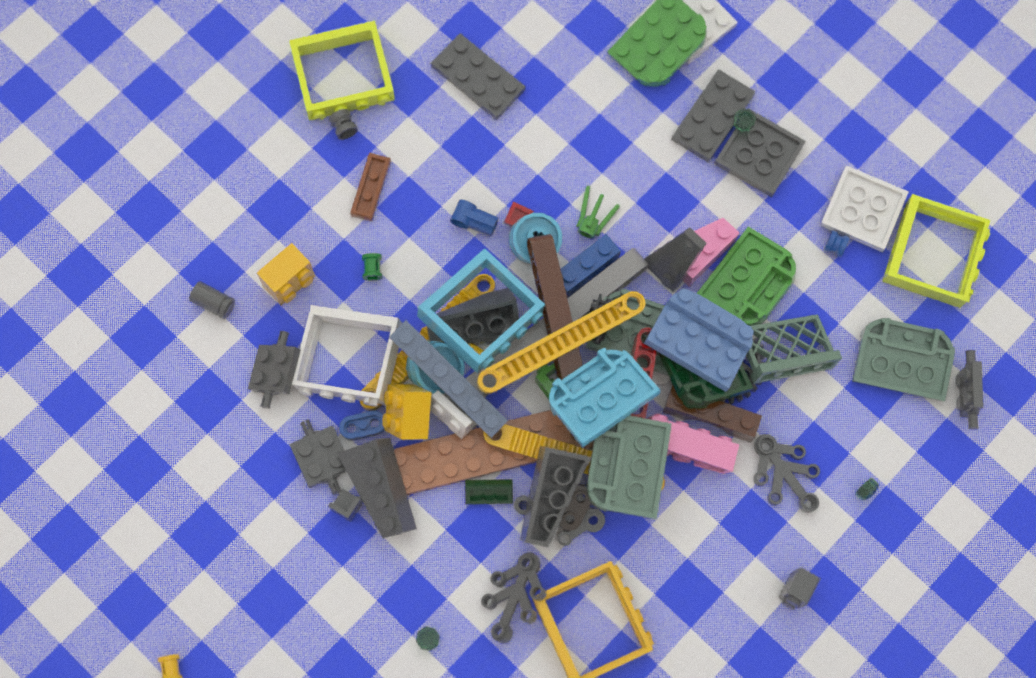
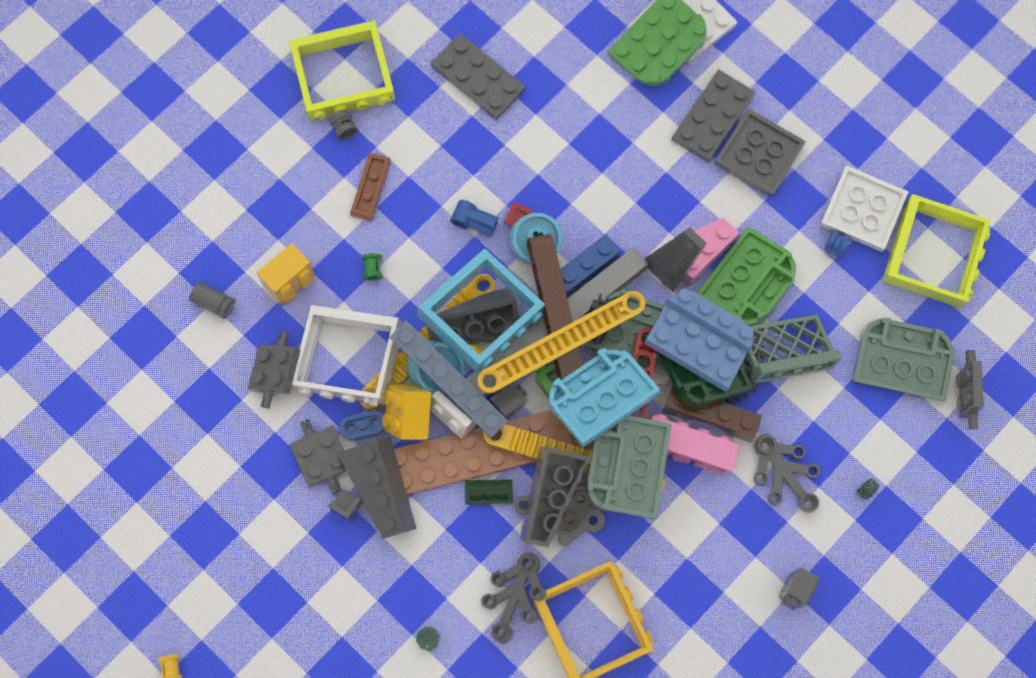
(509, 400): none -> dark grey brick
(589, 226): bright green plant -> none
(744, 120): clear green tile -> none

